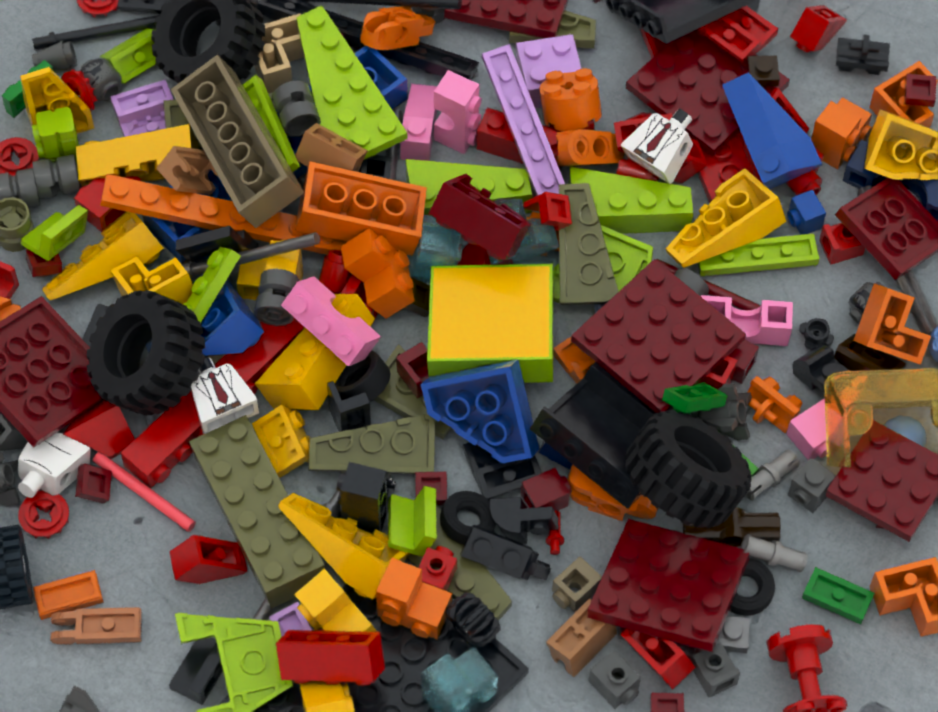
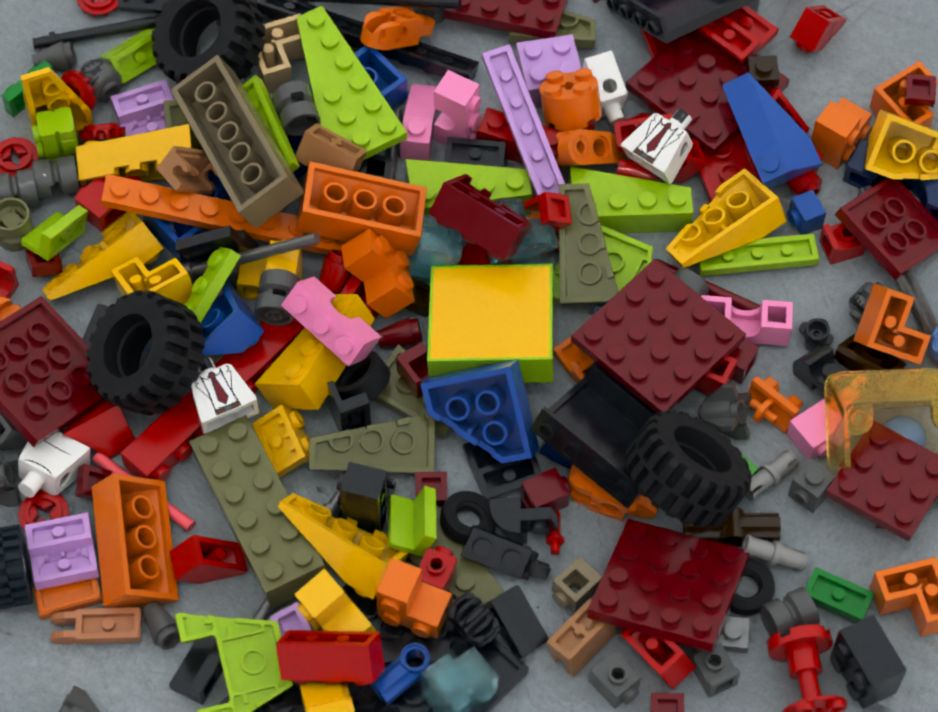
(61, 551): none -> lavender slope
(102, 131): none -> red gear
(134, 541): none -> orange slope
(161, 625): none -> dark grey cone
(399, 675): none -> blue piece
(404, 332): none -> dark red cone
(475, 152): none -> black panel
(517, 622): none -> black panel
(610, 84): none -> white torso
(694, 398): green plate -> none
(793, 611): none -> dark grey wheel
(863, 55): black hips -> none
(867, 662): none -> black brick

